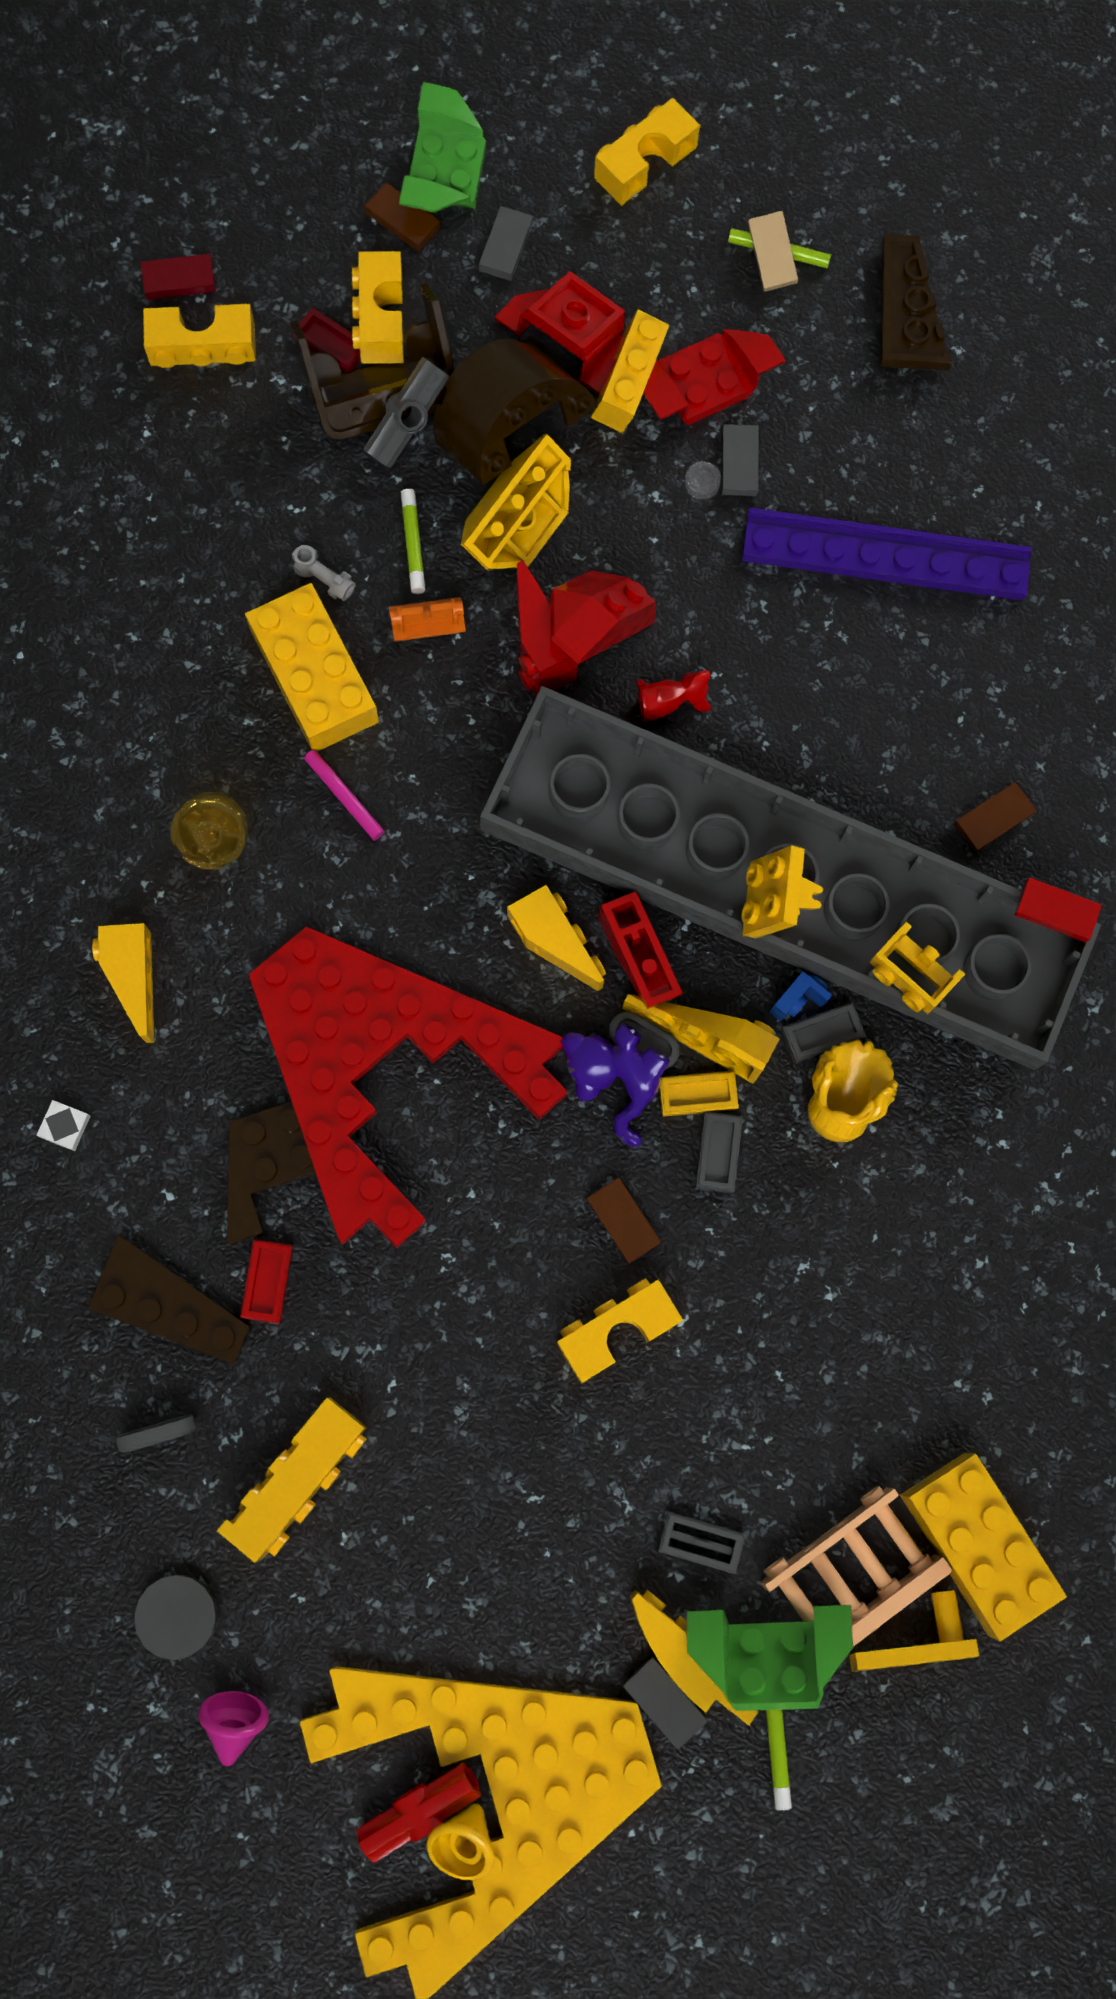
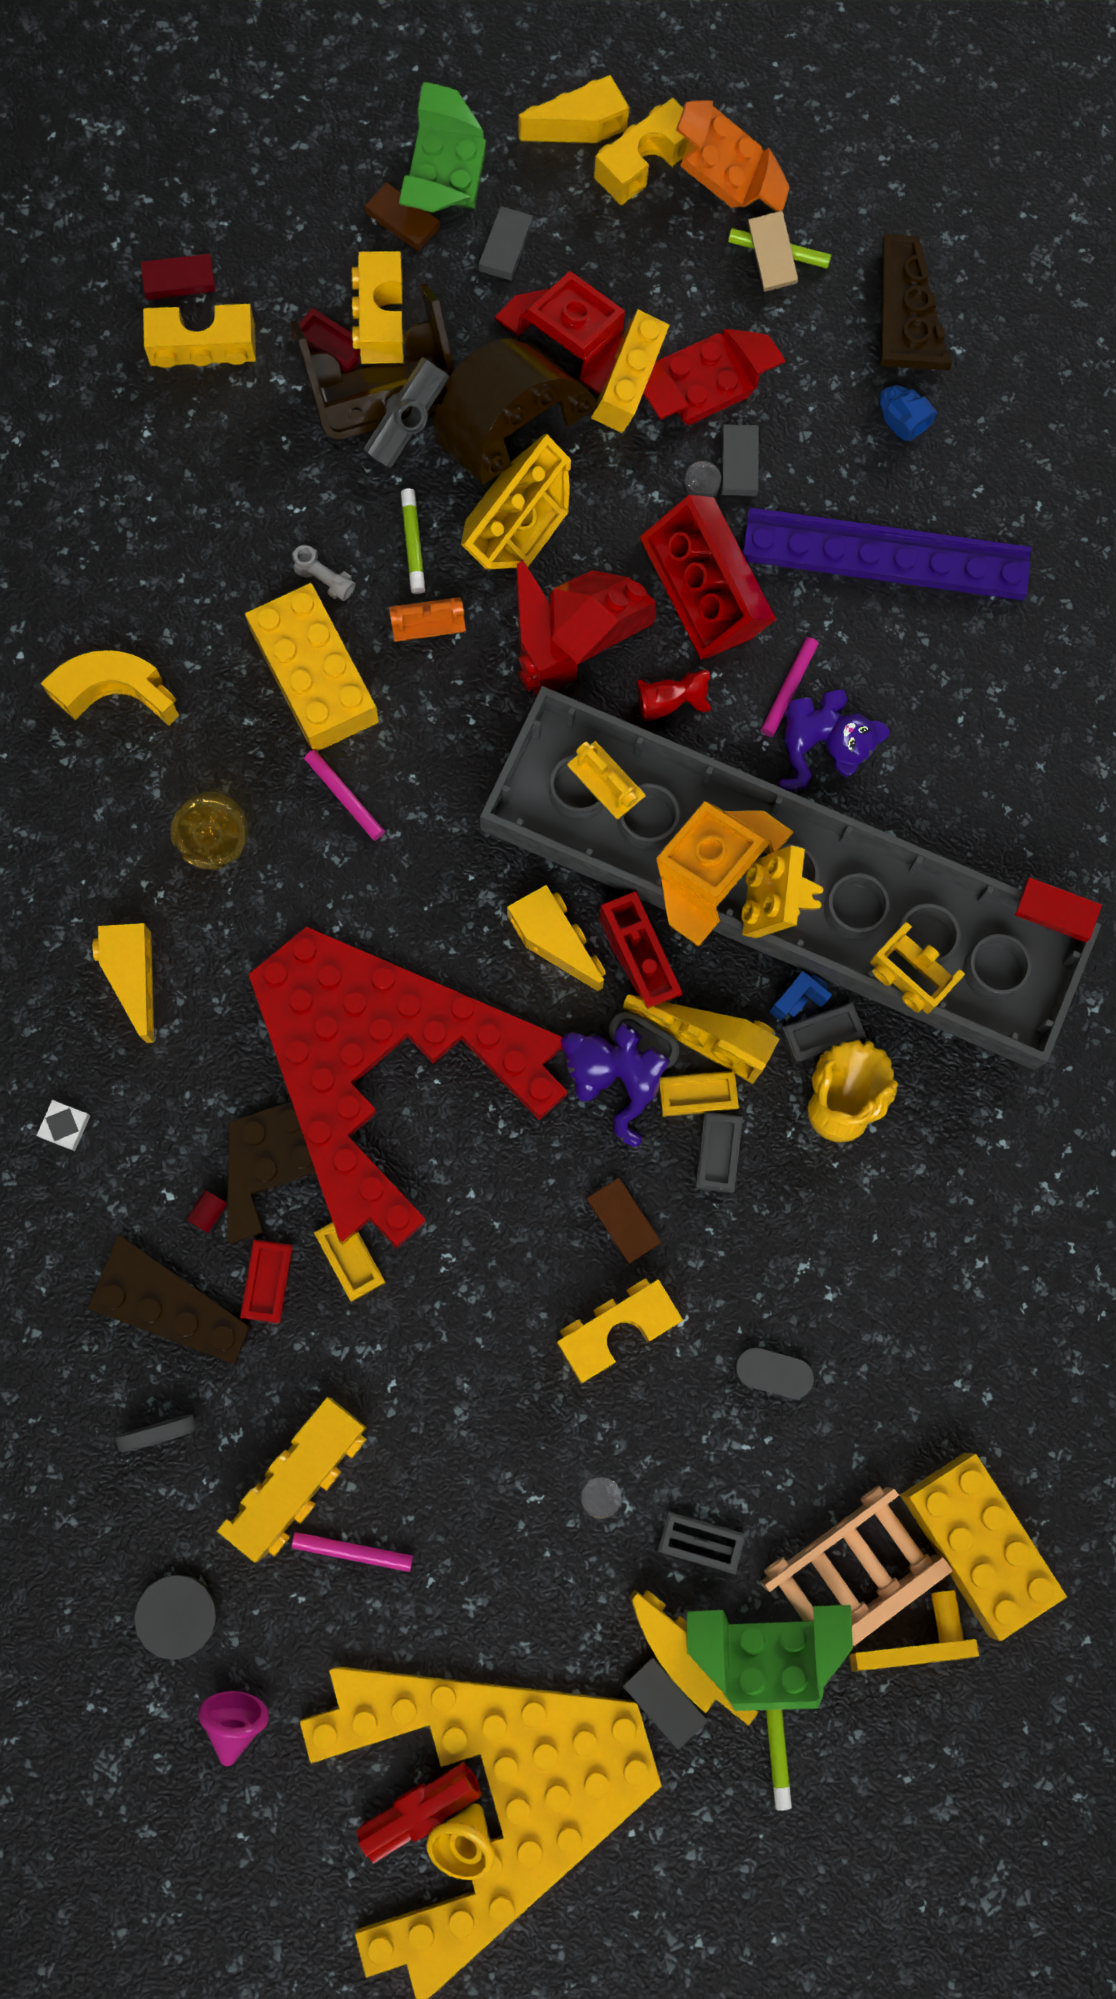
(103, 673): none -> yellow arch
(206, 1211): none -> dark red hinge
(350, 1262): none -> yellow tile
(352, 1552): none -> dark pink bar
(577, 116): none -> yellow slope
(601, 1497): none -> clear tile
(605, 779): none -> yellow hinge
(707, 576): none -> red slope
(708, 862): none -> light orange piece
(729, 159): none -> orange piece
(774, 1373): none -> dark grey tile
(789, 687): none -> dark pink bar
(848, 738): none -> dark purple animal
(906, 411): none -> blue rock
(995, 817): reddish brown tile -> none

